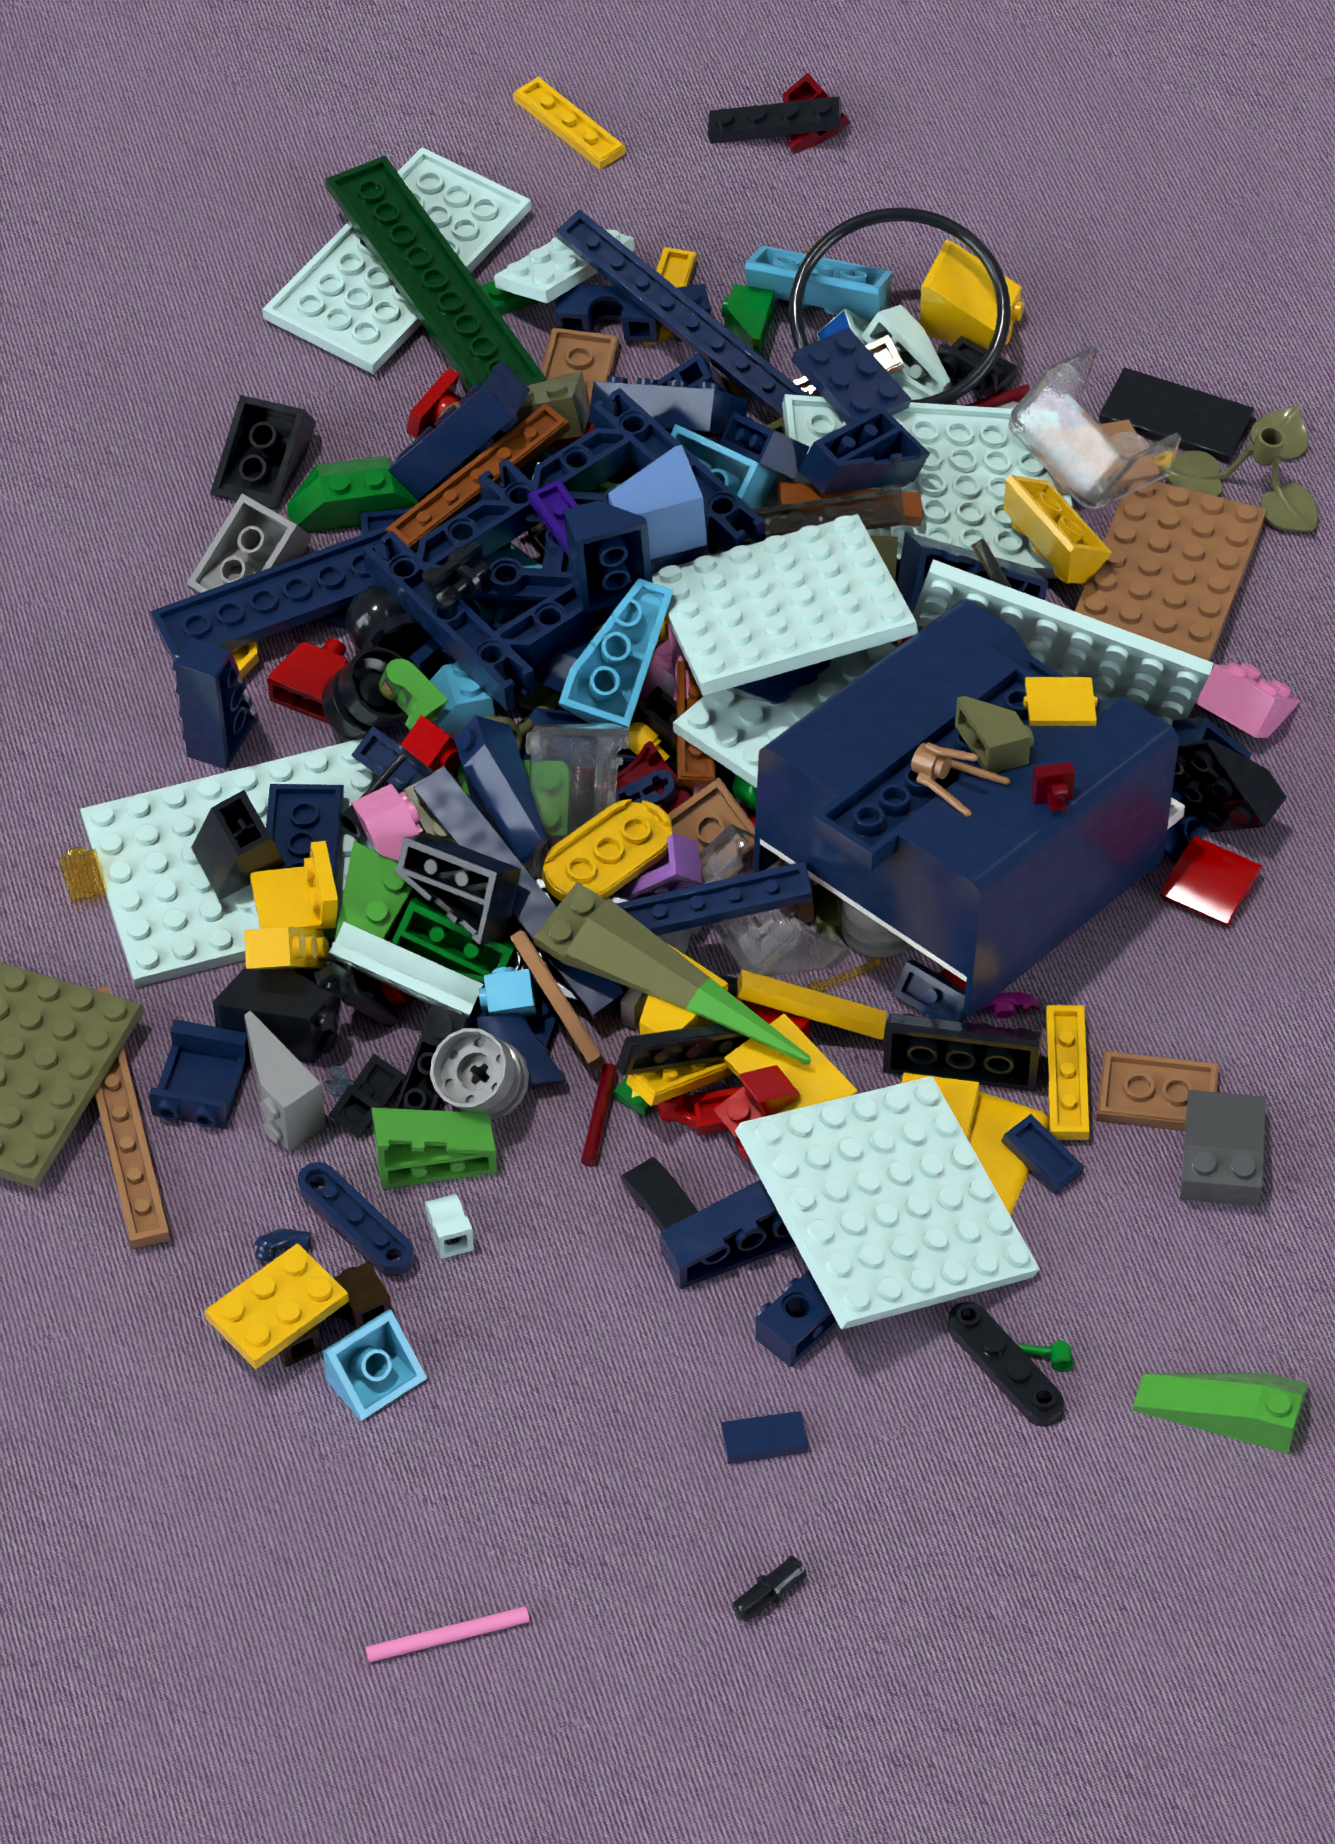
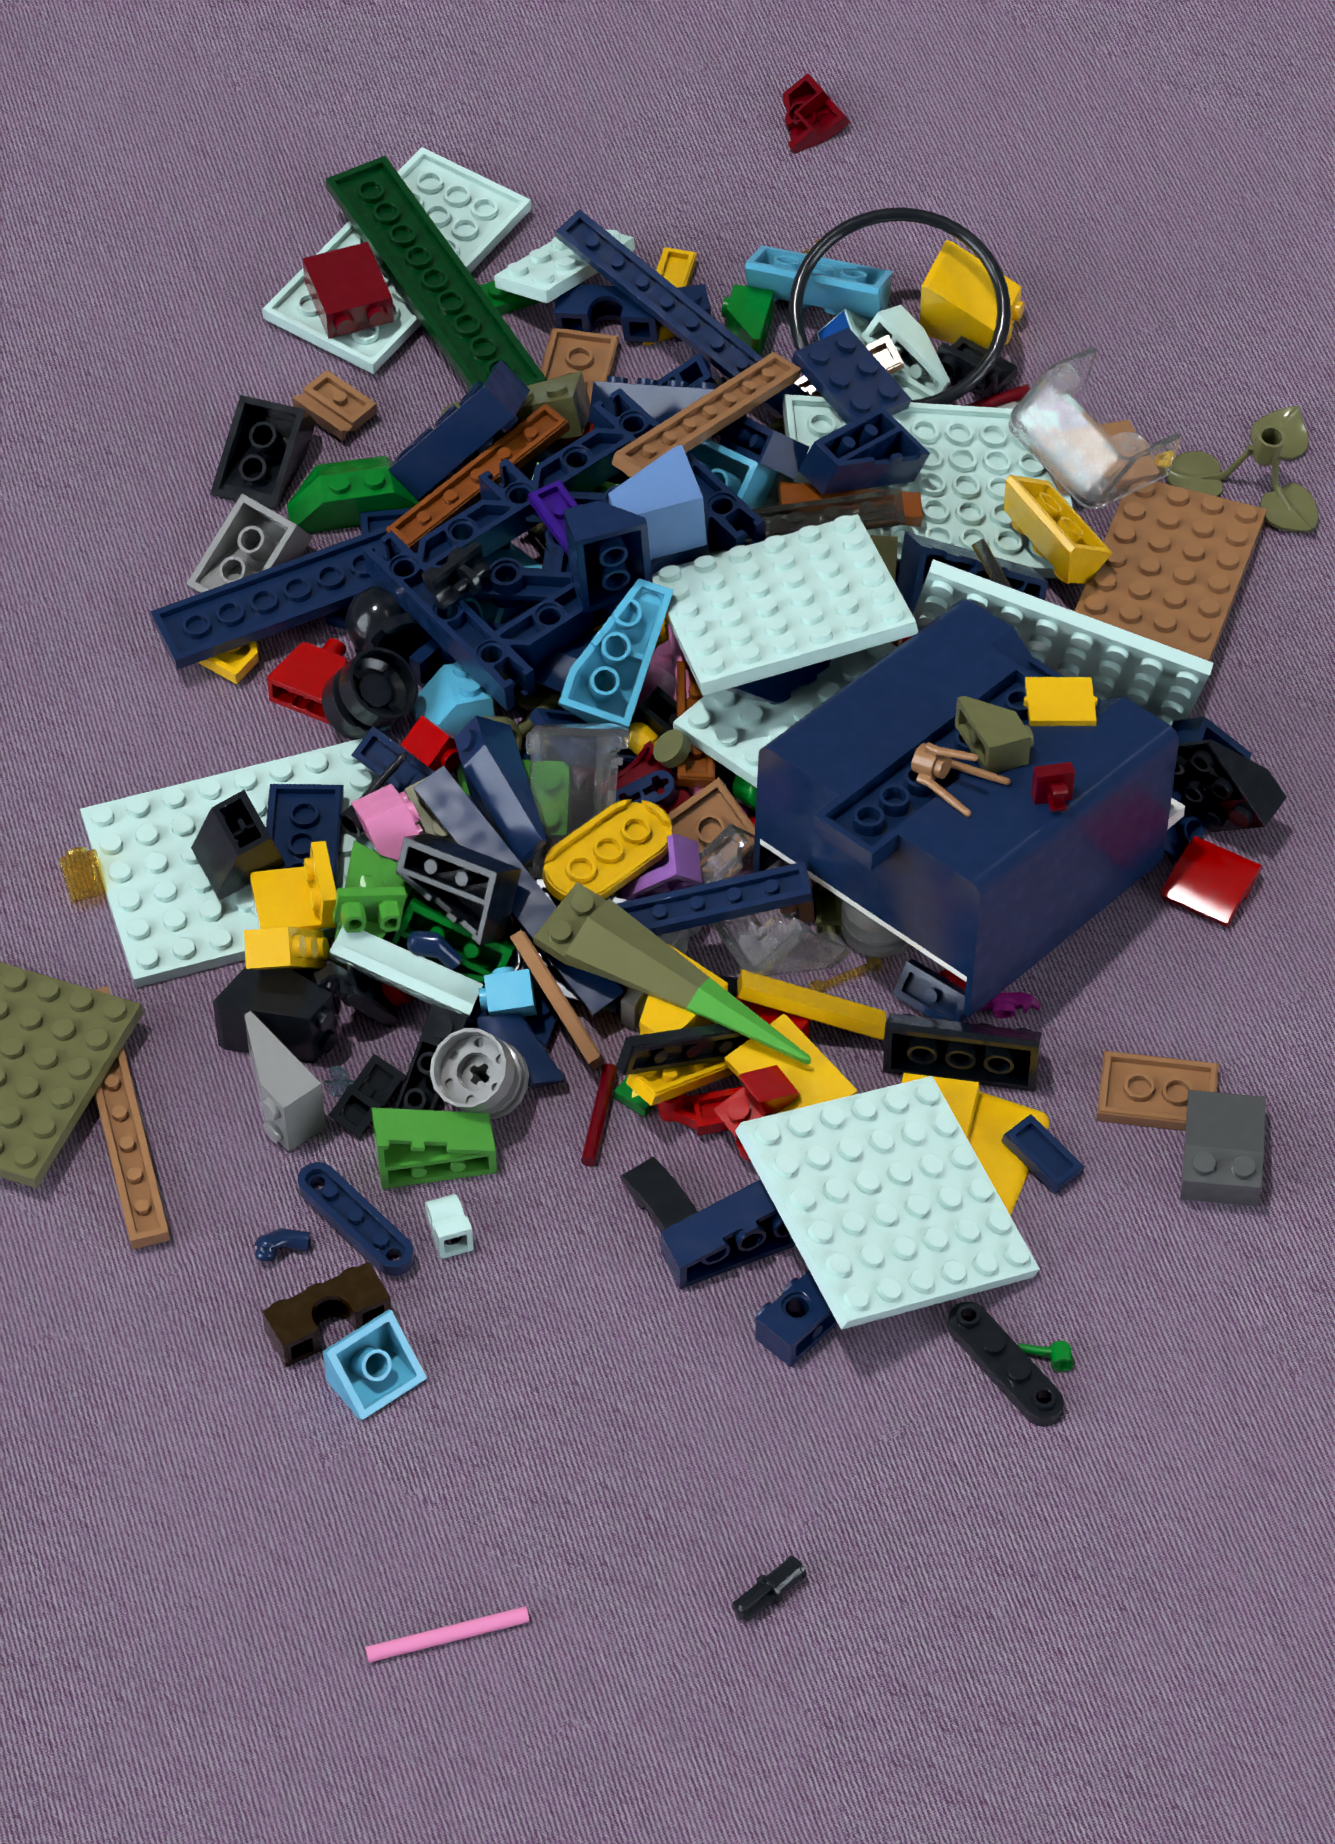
(201, 1074): dark blue panel -> none
(212, 703): dark blue wedge -> none
(276, 1306): yellow plate -> none
(335, 404): none -> medium nougat plate
(348, 290): none -> dark red brick
(369, 904): none -> bright green hips
(411, 691): bright green leg -> none
(433, 402): red tile -> none
(433, 945): none -> dark blue arm
(569, 123): yellow tile -> none
(672, 748): none -> olive tile
(709, 413): none -> medium nougat plate
(764, 1437): dark blue tile -> none
(774, 119): black plate -> none
(1067, 1072): yellow plate -> none
(1166, 408): black tile -> none
(1236, 1405): bright green wedge -> none
(1246, 699): bright pink slope -> none

